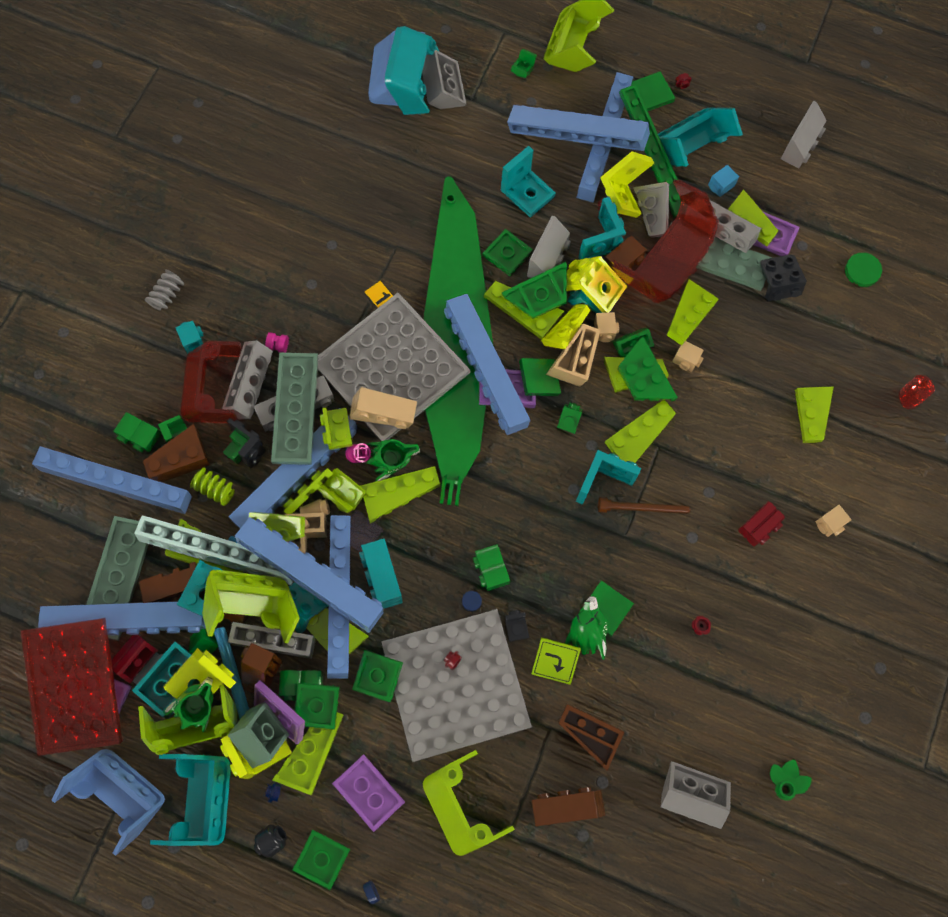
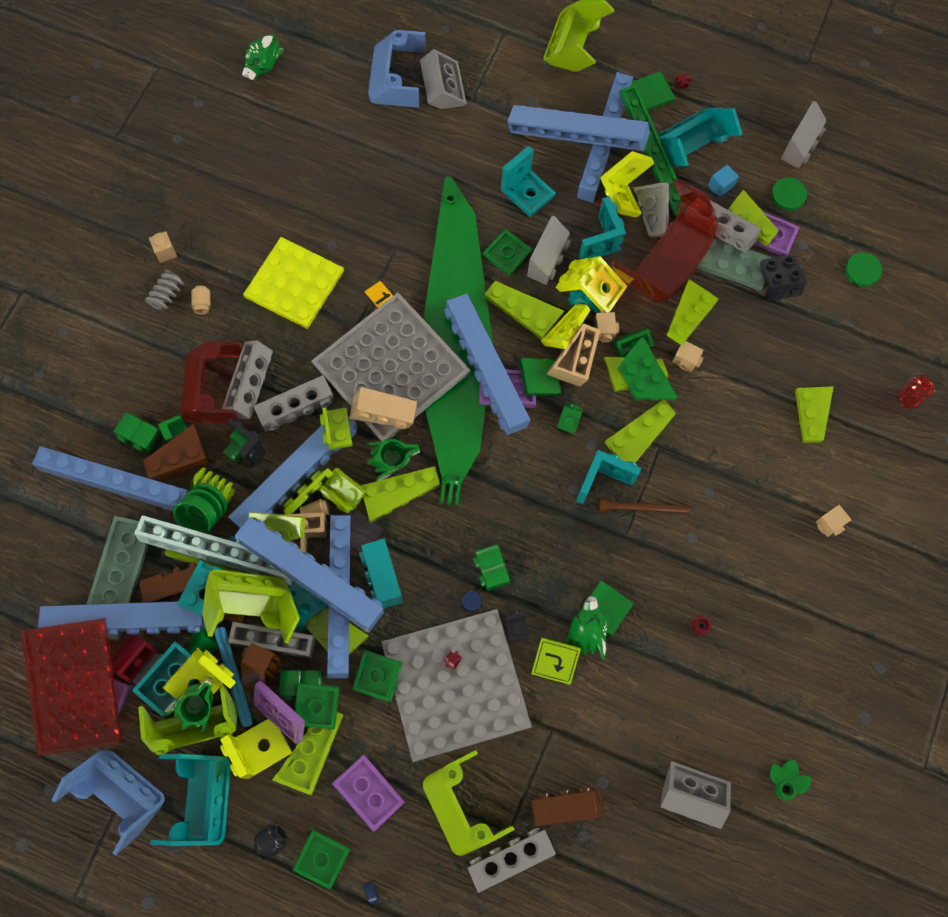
(162, 247): none -> tan brick
(190, 335): teal brick -> none
(200, 508): none -> green wheel
(201, 300): none -> tan brick
(258, 735): sand green brick -> none
(261, 56): none -> green piece
(273, 792): clear blue plate -> none
(277, 343): dark pink wheel -> none
(293, 282): none -> neon yellow plate
(295, 408): sand green plate -> none
(354, 452): dark pink wheel -> none
(406, 68): teal windscreen -> none
(524, 64): green bracket -> none
(541, 292): green wing -> none
(543, 851): none -> light grey brick
(592, 733): reddish brown wedge -> none
(627, 253): reddish brown brick -> none
(761, 524): dark red brick -> none
(789, 194): none -> green tile

